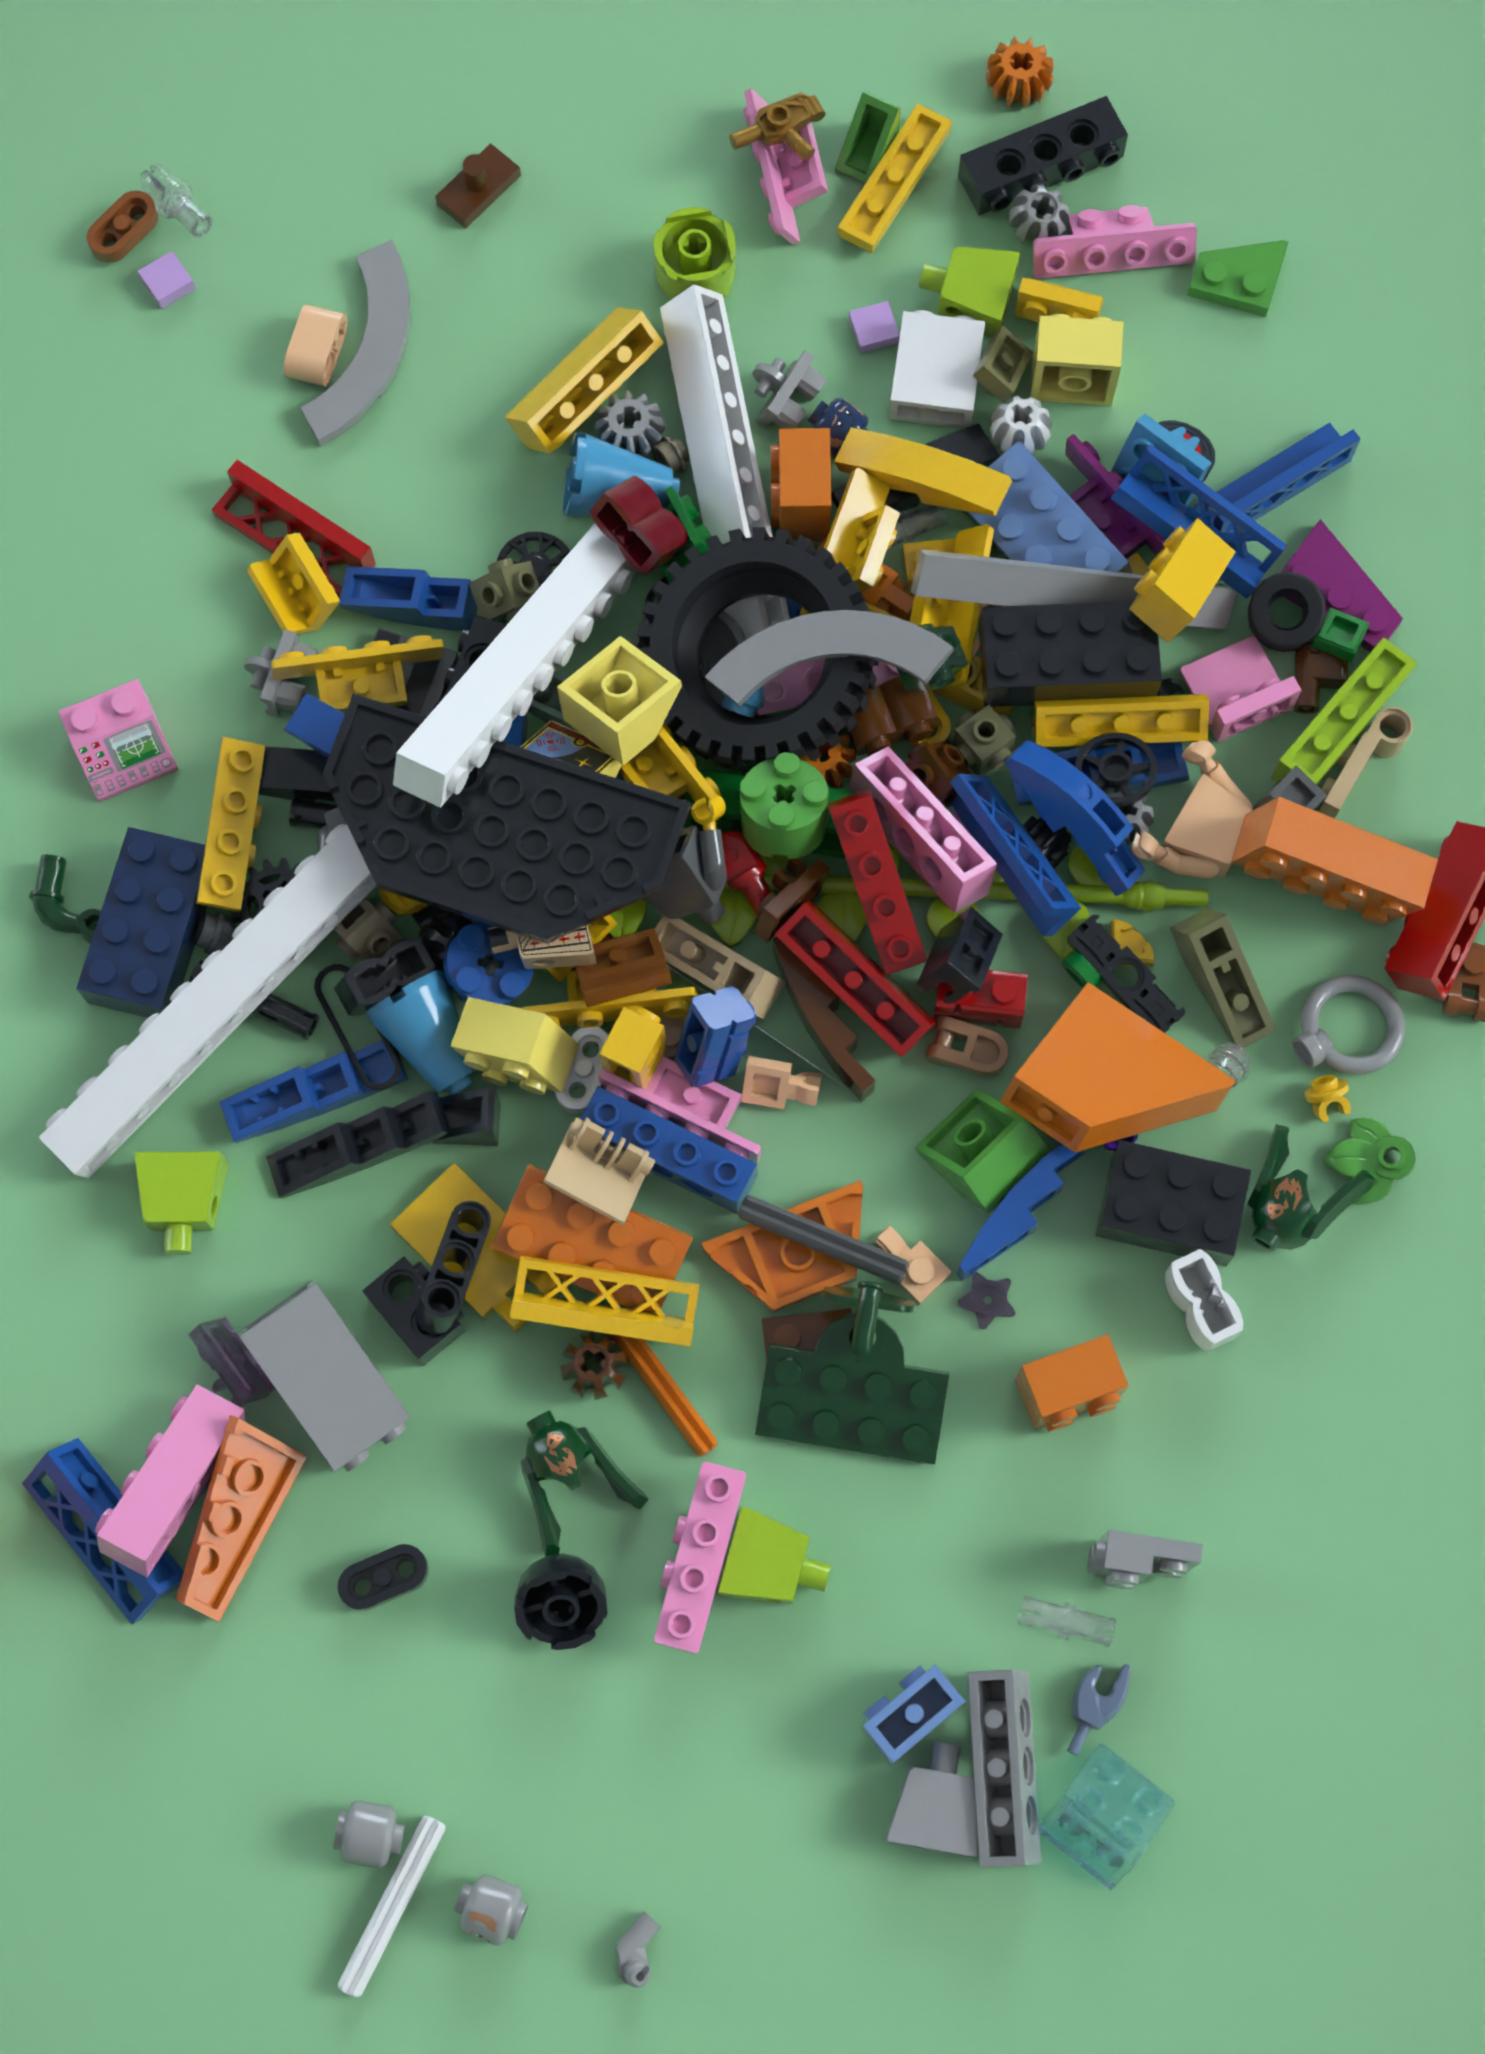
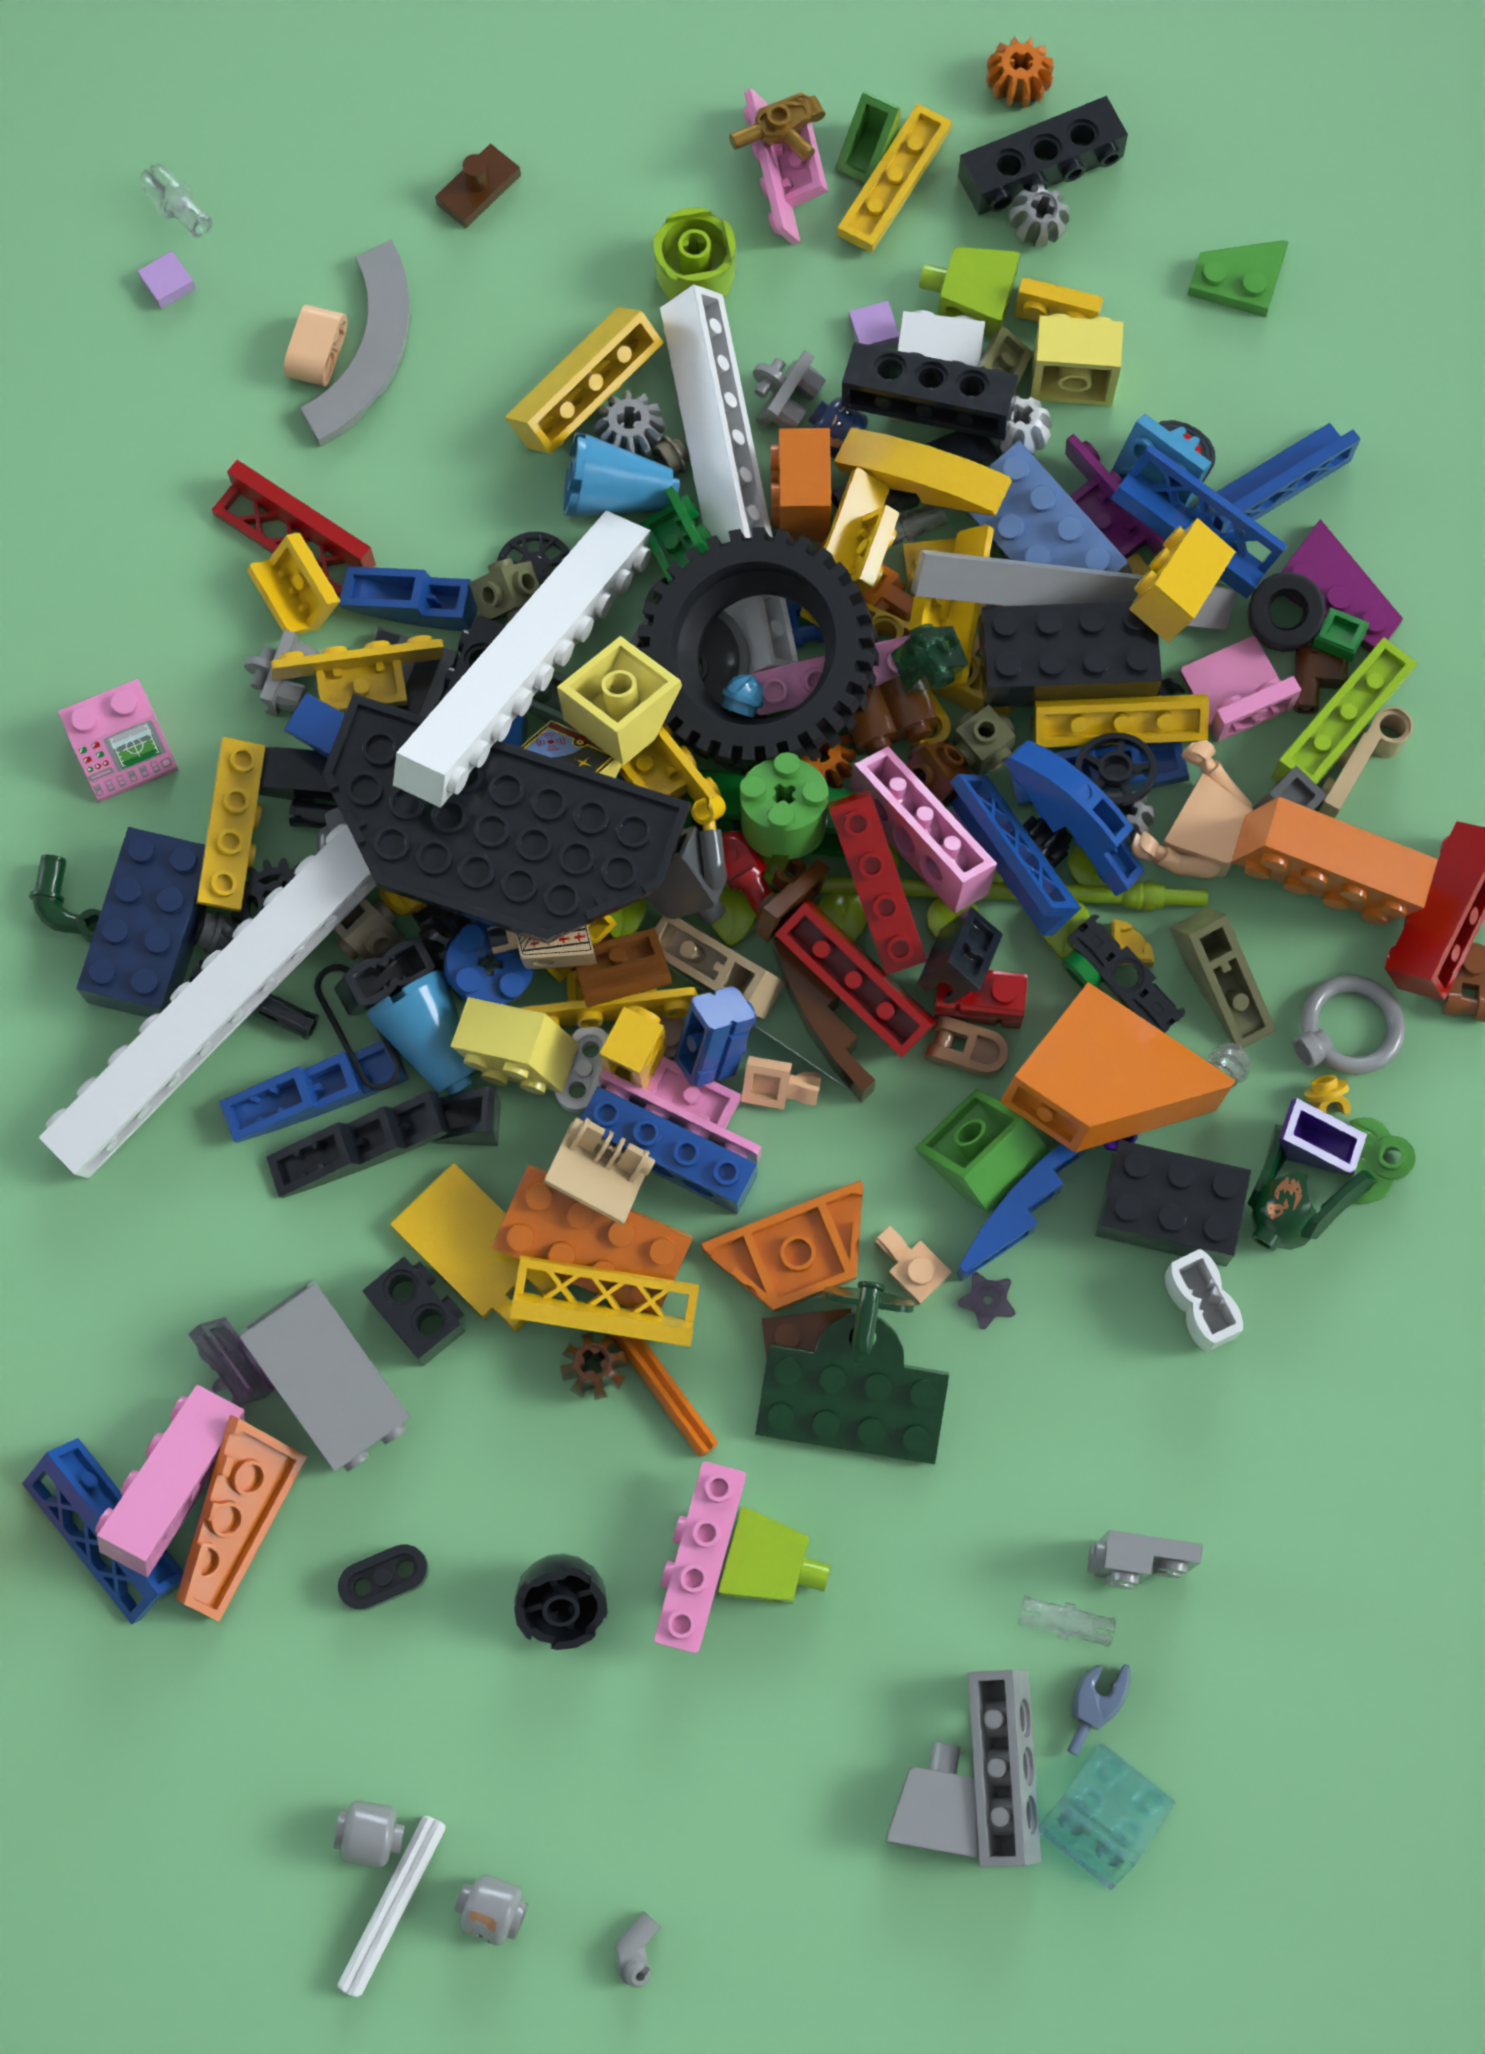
(119, 227): dark orange plate -> none
(180, 1194): lime torso -> none
(450, 1286): black beam -> none
(556, 1454): dark green piece -> none
(639, 525): dark red brick -> none
(823, 1239): dark grey axle -> none
(827, 636): light grey tile -> none
(913, 1714): medium blue brick -> none
(929, 390): none -> black brick
(1071, 1383): orange brick -> none
(1113, 242): bright pink bracket -> none
(1320, 1139): none -> dark purple slope

